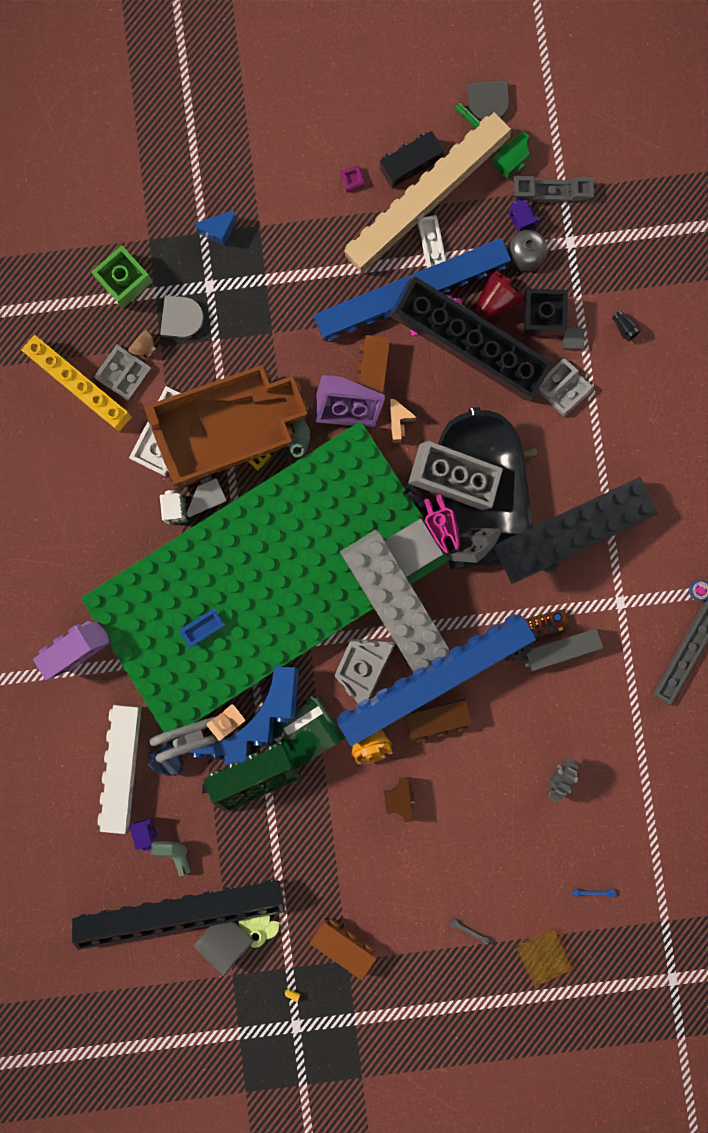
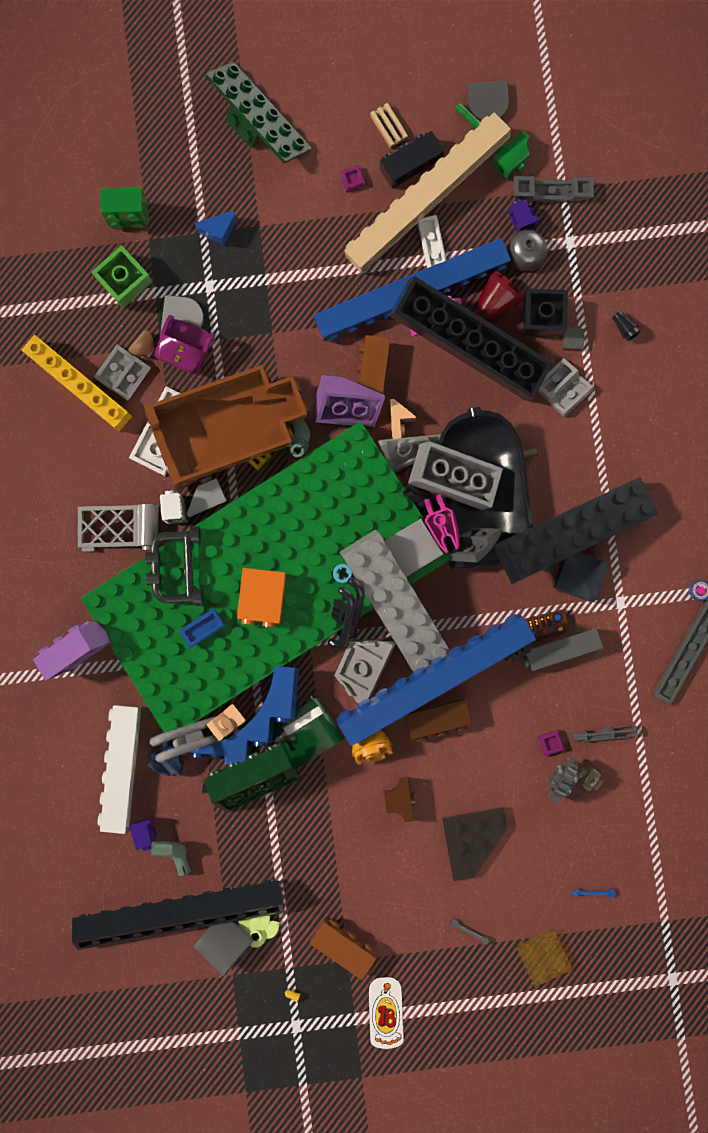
(124, 207): none -> green brick
(144, 529): none -> light grey piece
(153, 558): none -> pearl dark grey bar
(184, 345): none -> magenta piece
(254, 115): none -> dark green bracket
(261, 597): none -> orange brick
(336, 576): none -> medium azure bush
(347, 613): none -> black piece
(380, 111): none -> tan tile
(386, 1013): none -> sticker
(403, 451): none -> light grey wing
(472, 839): none -> clear smoke plate
(551, 742): none -> magenta tile
(581, 576): none -> black brick
(589, 778): none -> dark tan gear
(605, 734): none -> dark grey piece

